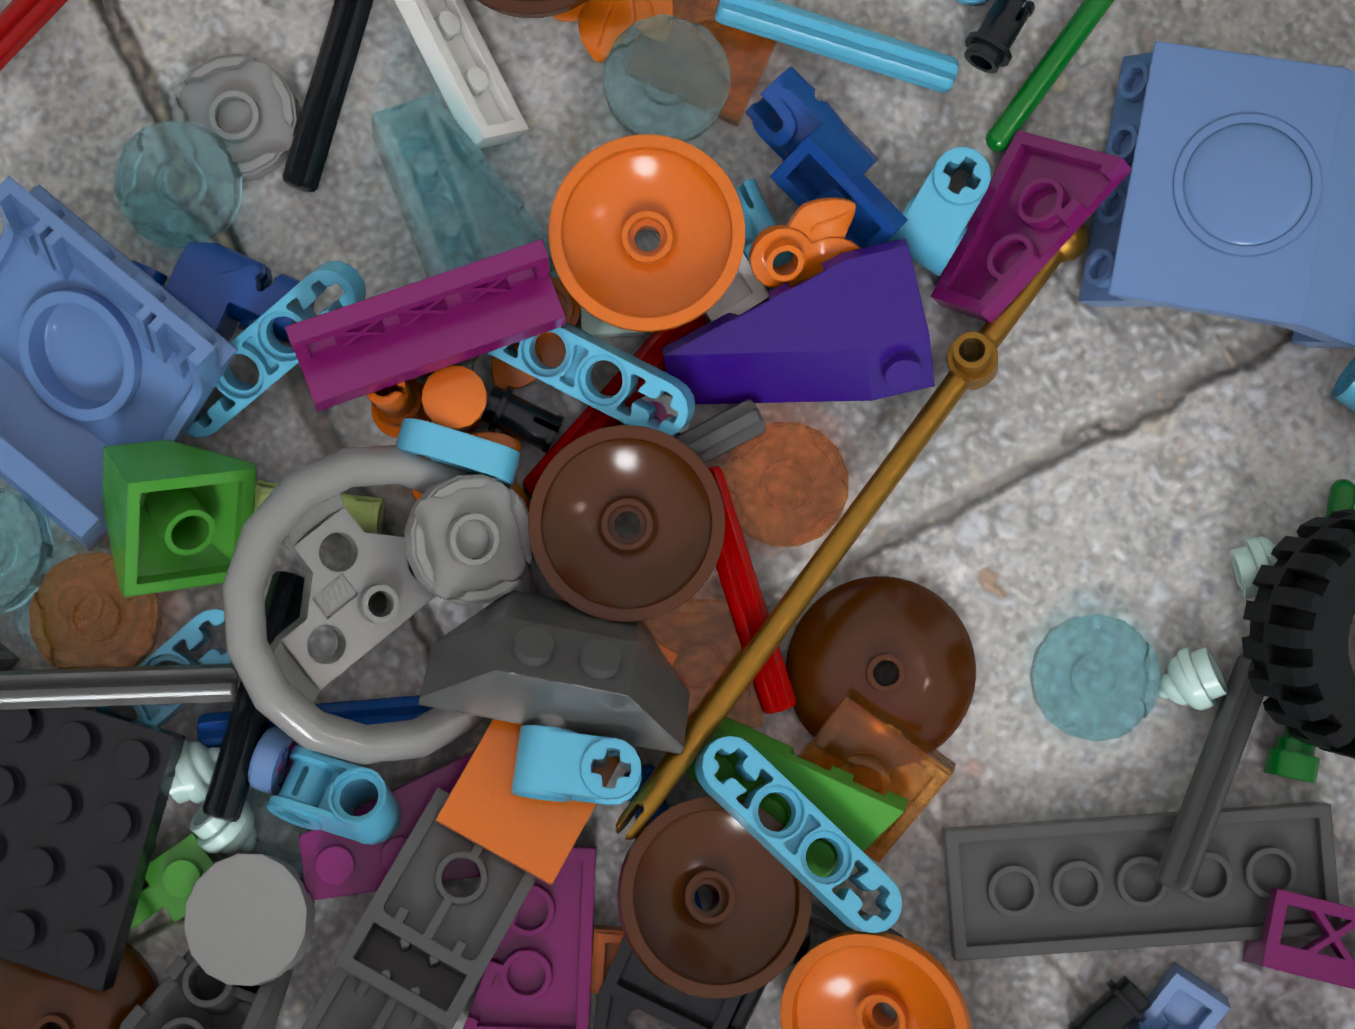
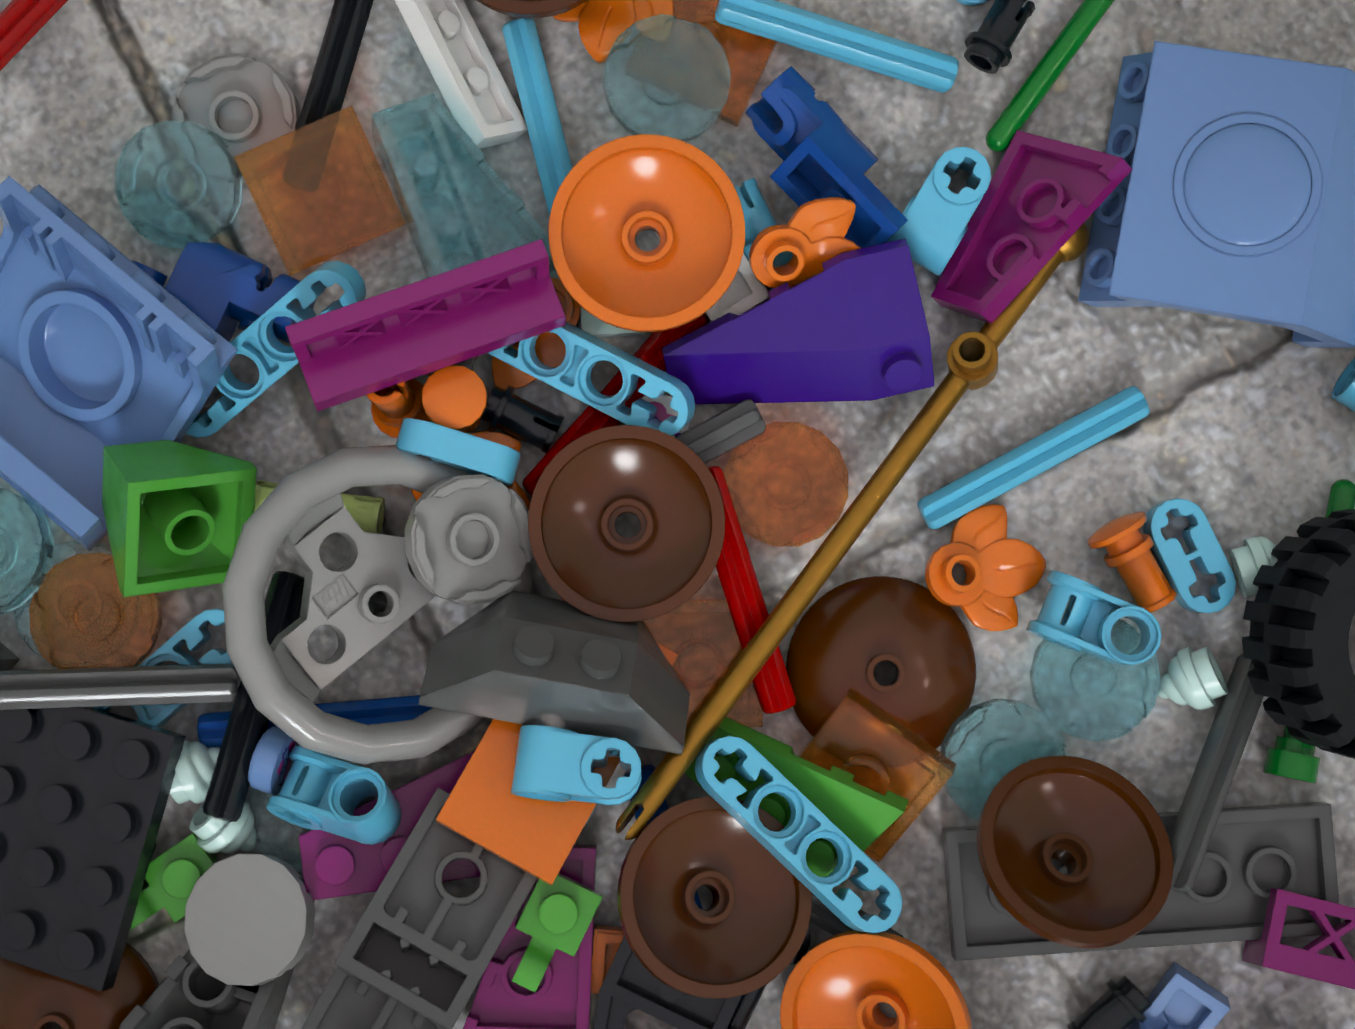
(319, 190): none -> clear orange tile
(538, 105): none -> medium azure axle
(556, 920): none -> bright green plate
(992, 742): none -> clear light blue tile
(993, 569): none -> orange plate
(1033, 457): none -> medium azure axle
(1090, 620): none -> medium azure piece
(1094, 826): none -> reddish brown dish
(1134, 561): none -> orange pin
(1202, 548): none -> medium azure beam

